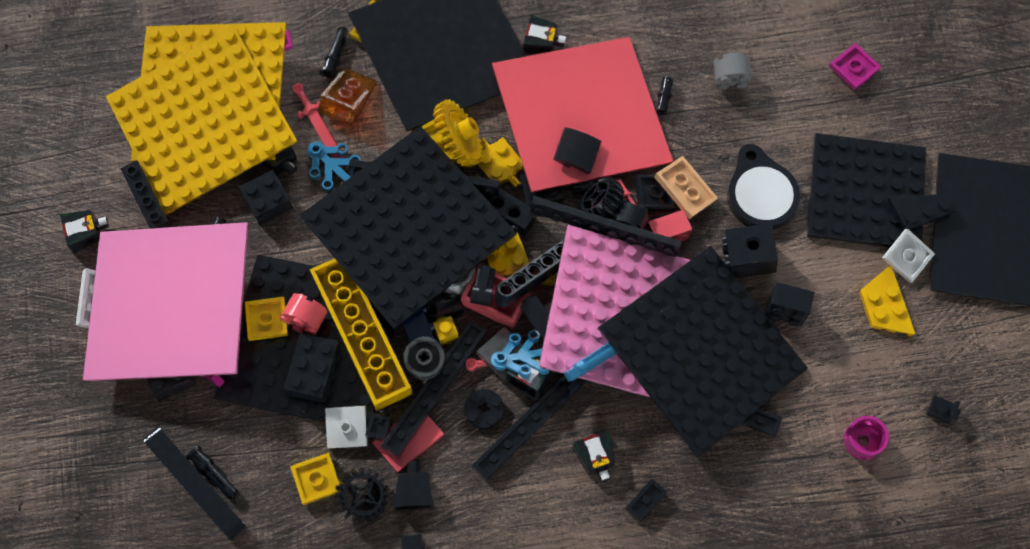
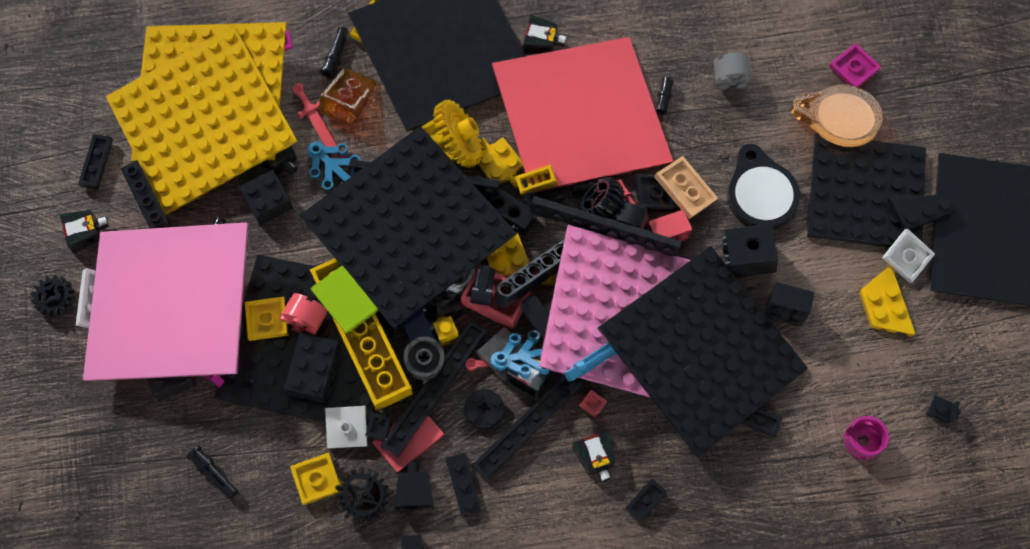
(51, 288): none -> black gear
(95, 161): none -> black plate
(194, 483): black beam -> none
(344, 299): none -> lime tile
(463, 484): none -> black plate
(534, 174): none -> yellow slope
(577, 150): black slope -> none
(593, 404): none -> coral plate
(840, 114): none -> clear orange piece

